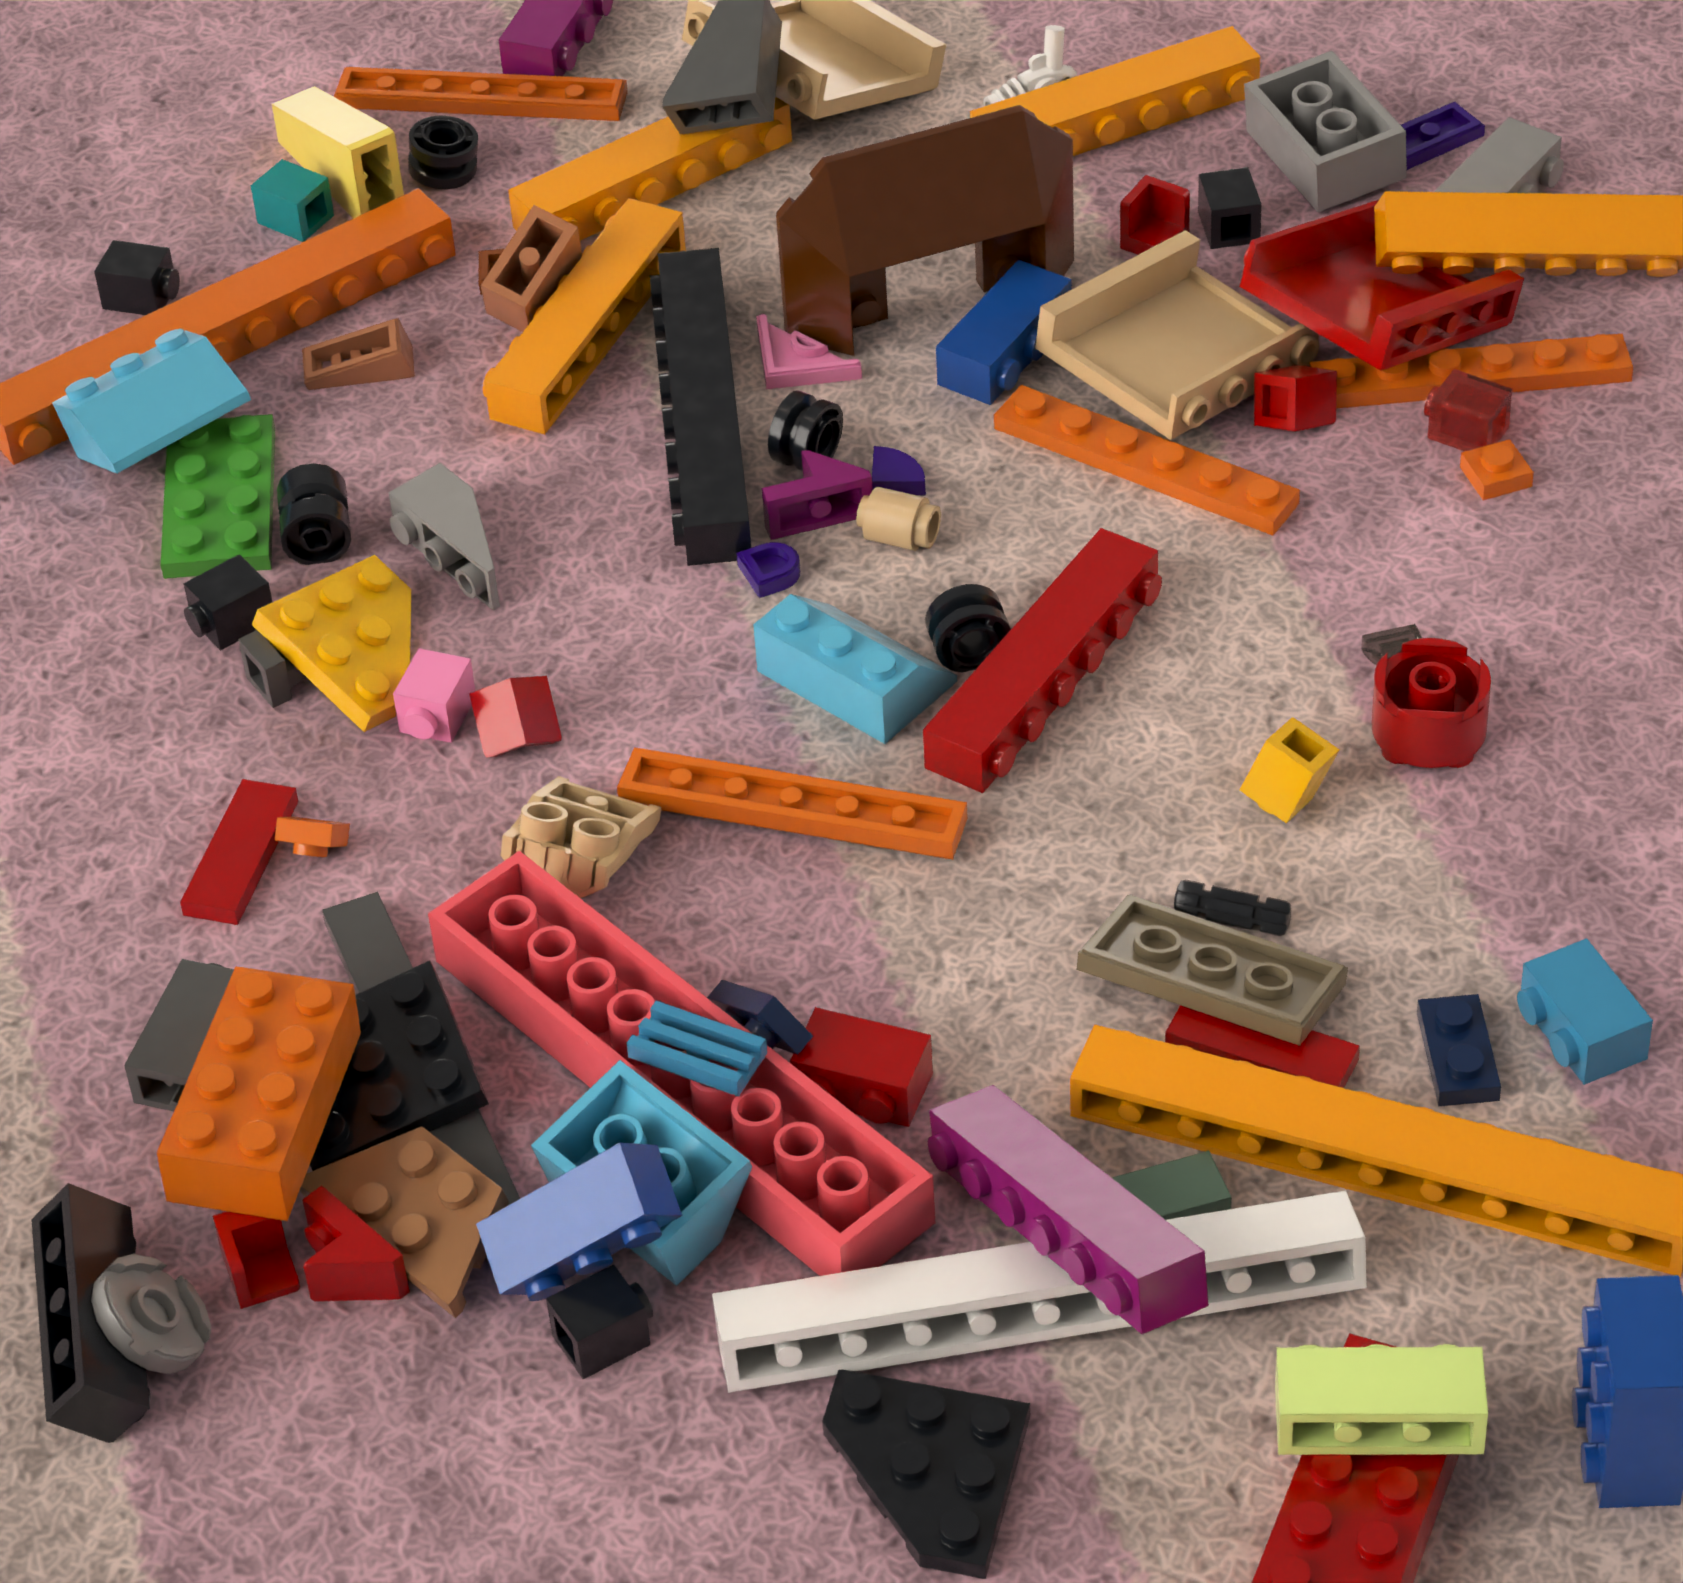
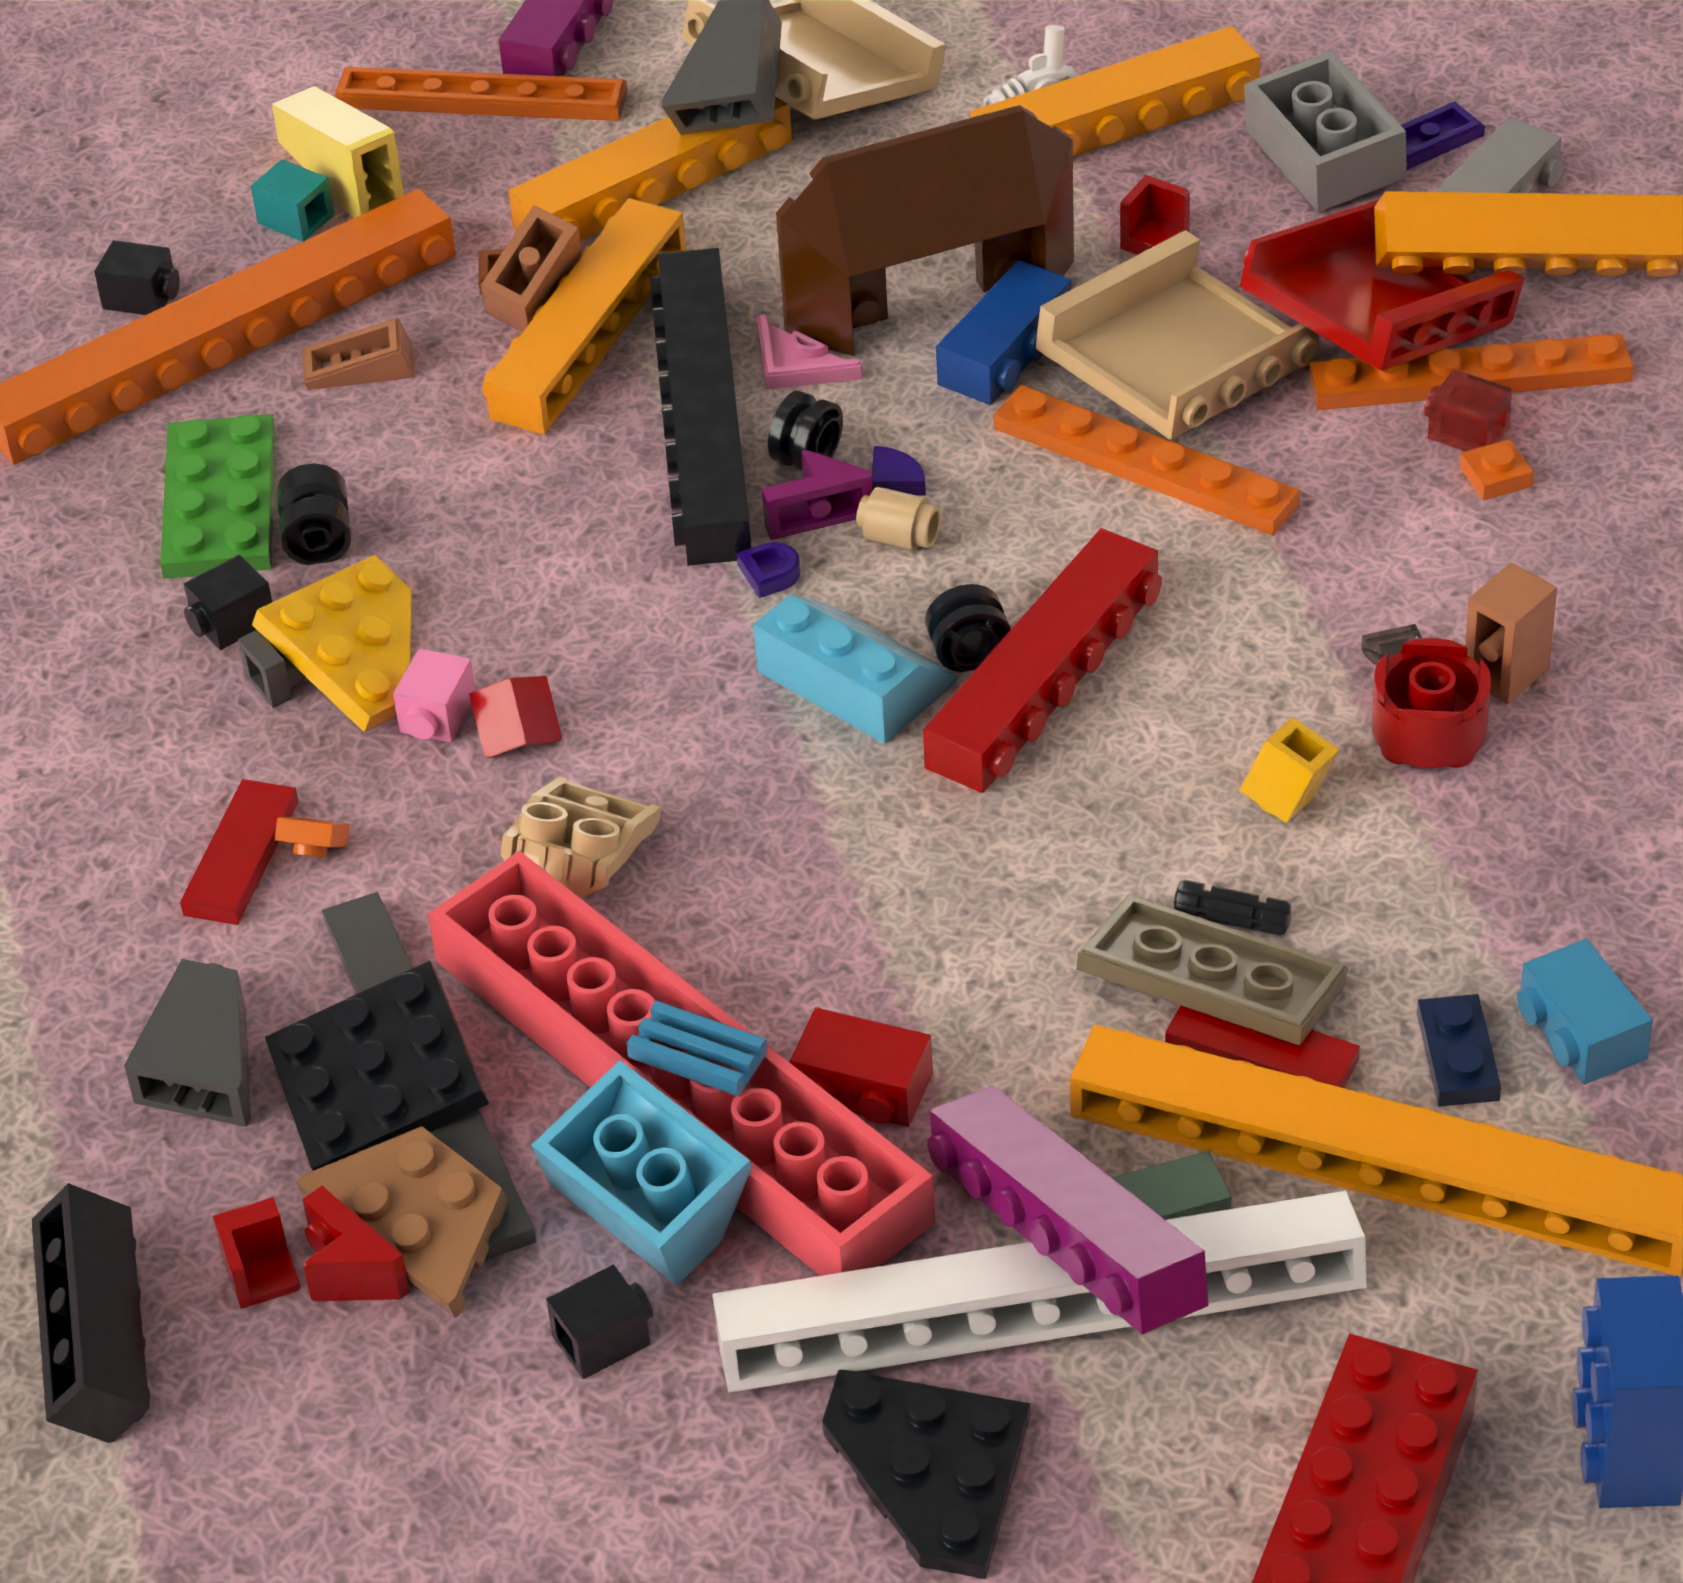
(148, 401): medium azure slope -> none
(150, 1314): light grey tile -> none
(259, 1093): orange brick -> none
(442, 152): black wheel -> none
(444, 523): light grey slope -> none
(579, 1221): brick -> none
(761, 1015): dark blue plate -> none
(794, 803): orange plate -> none
(1229, 207): black brick -> none
(1295, 398): red panel -> none
(1380, 1400): yellowish green brick -> none
(1512, 629): none -> nougat brick

